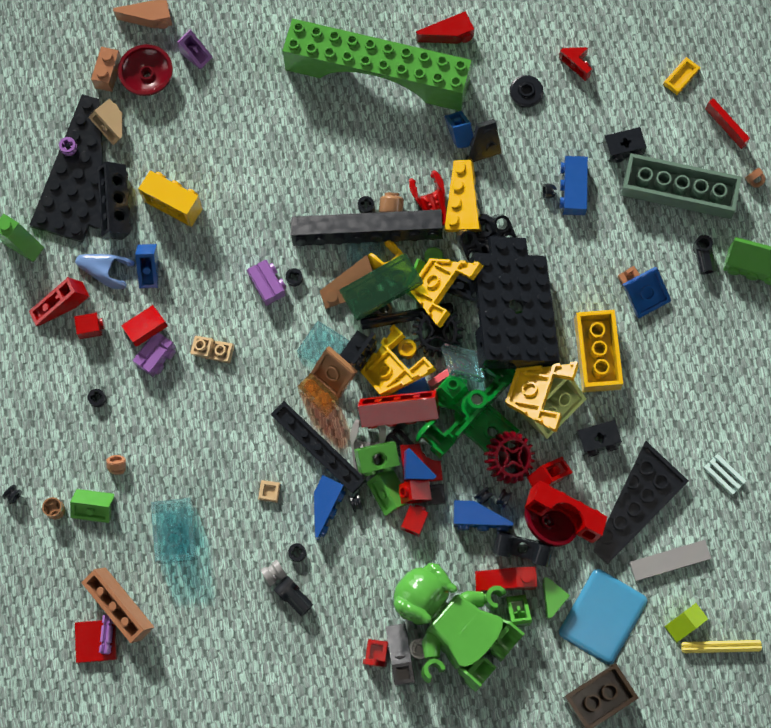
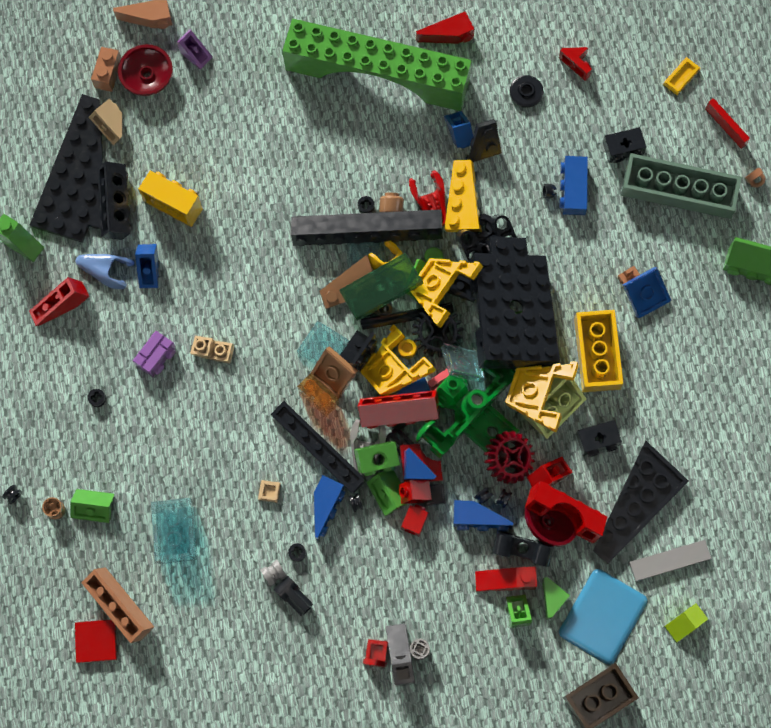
(62, 145): medium lavender bush -> none
(89, 325): red brick -> none
(106, 635): medium lavender axle -> none
(116, 464): nougat tile -> none
(144, 325): tile -> none
(266, 282): medium lavender brick -> none
(295, 271): black bush -> none
(456, 626): bright green piece -> none
(705, 257): black piece -> none
(721, 646): light yellow axle -> none
(740, 479): light aqua tile -> none

